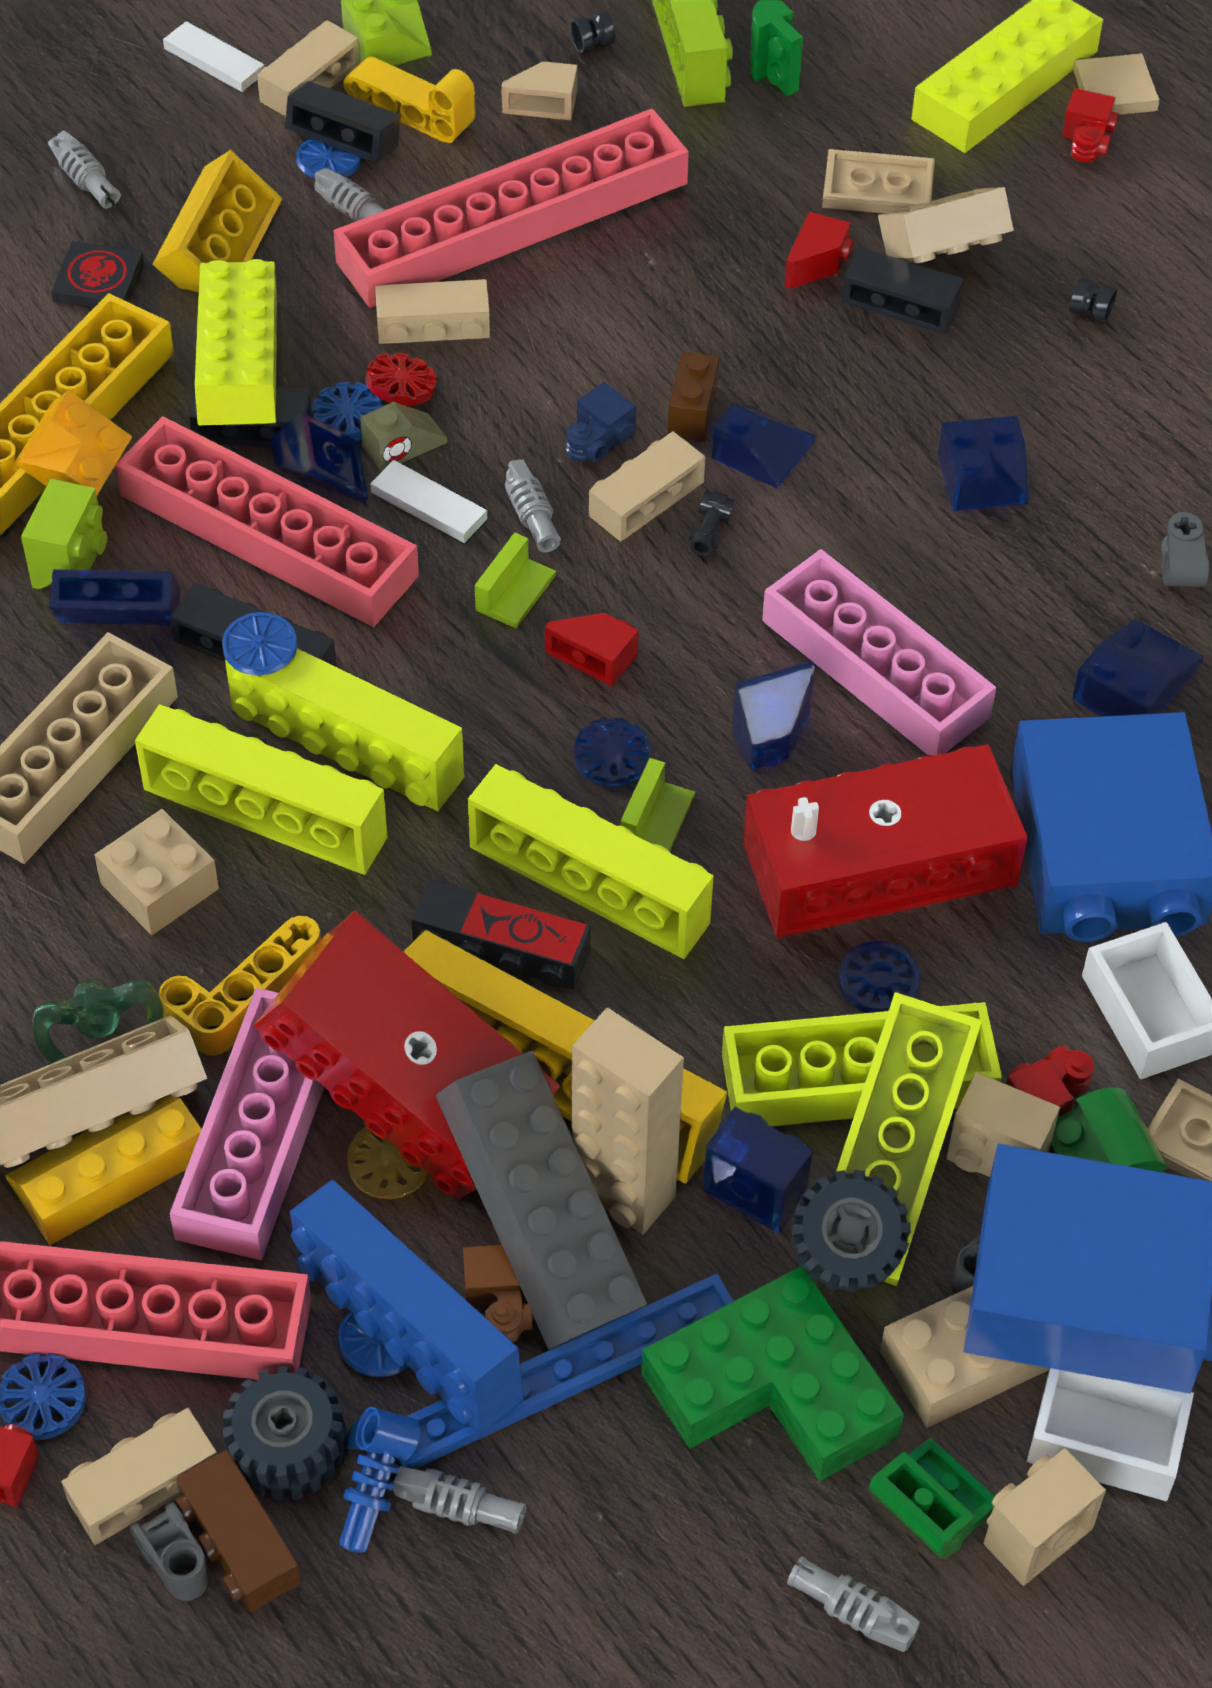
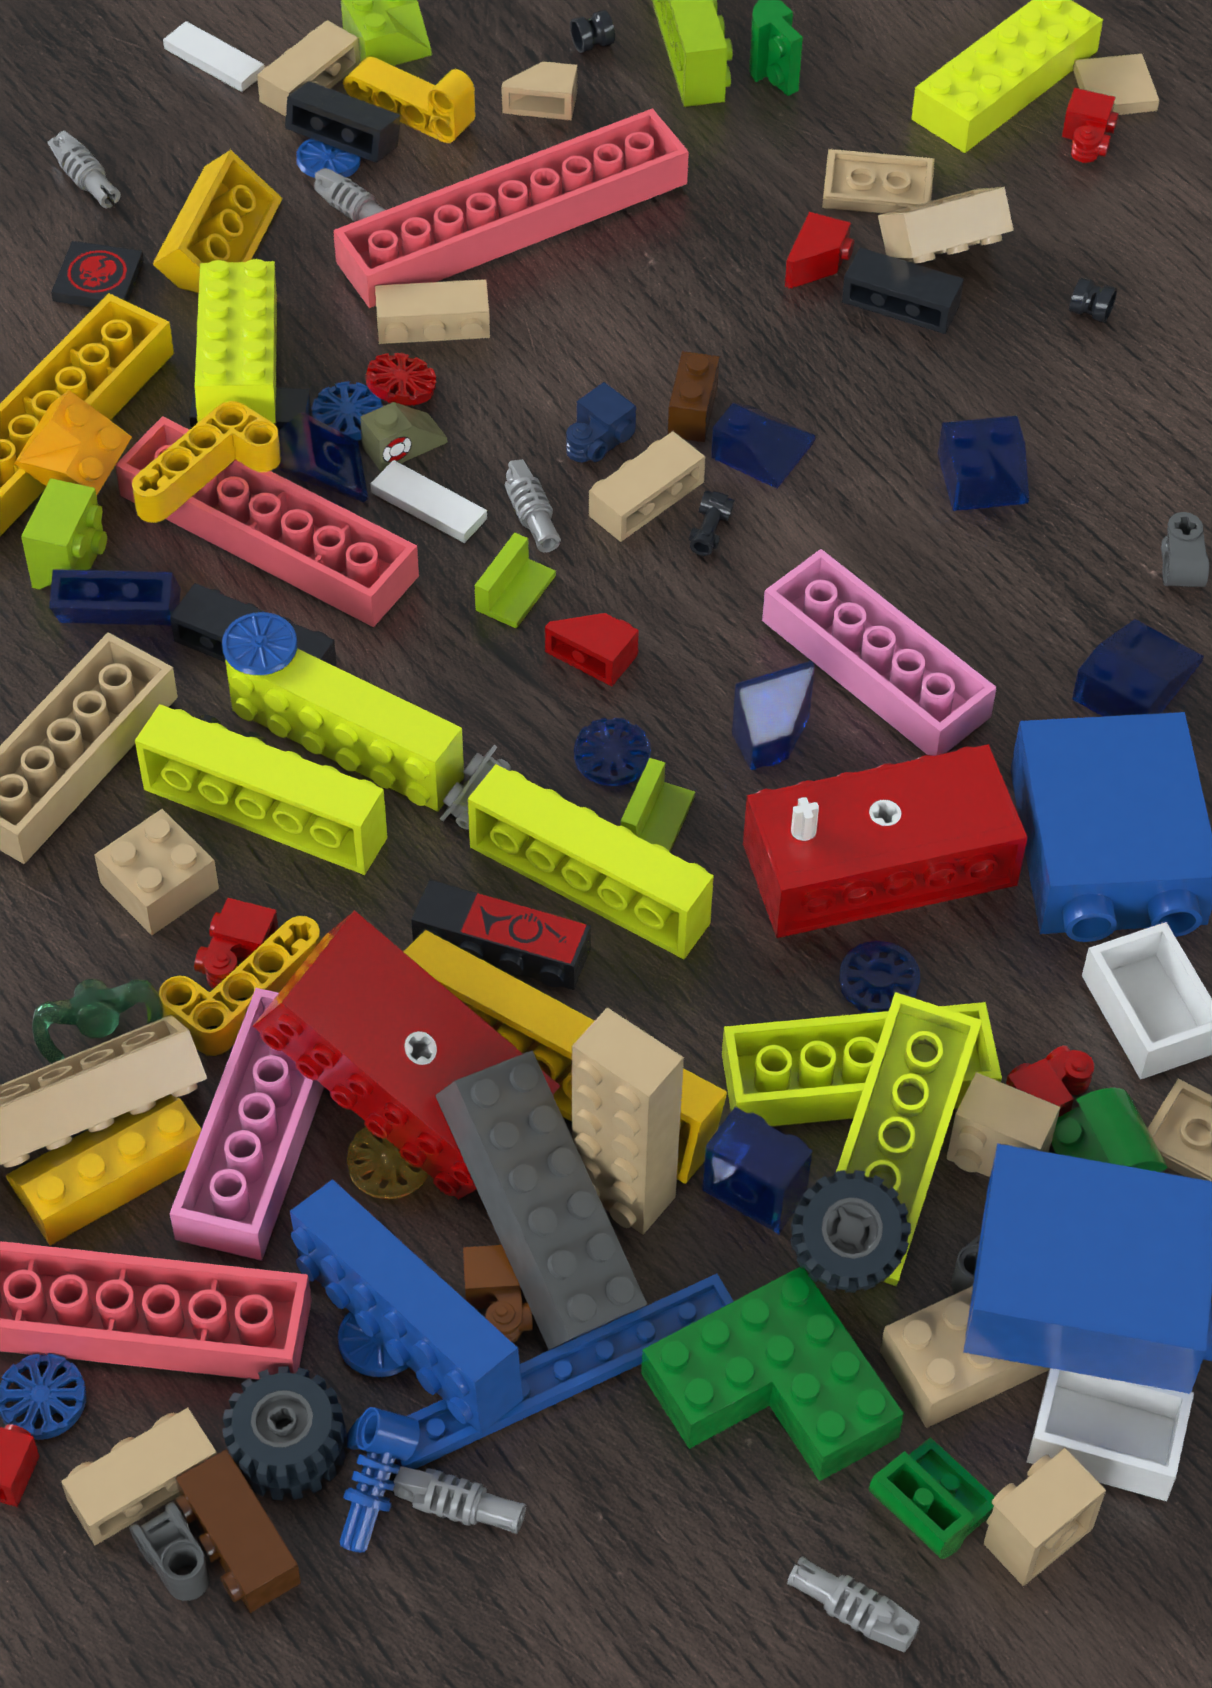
(201, 454): none -> yellow beam
(235, 935): none -> red brick
(458, 796): none -> light grey hinge

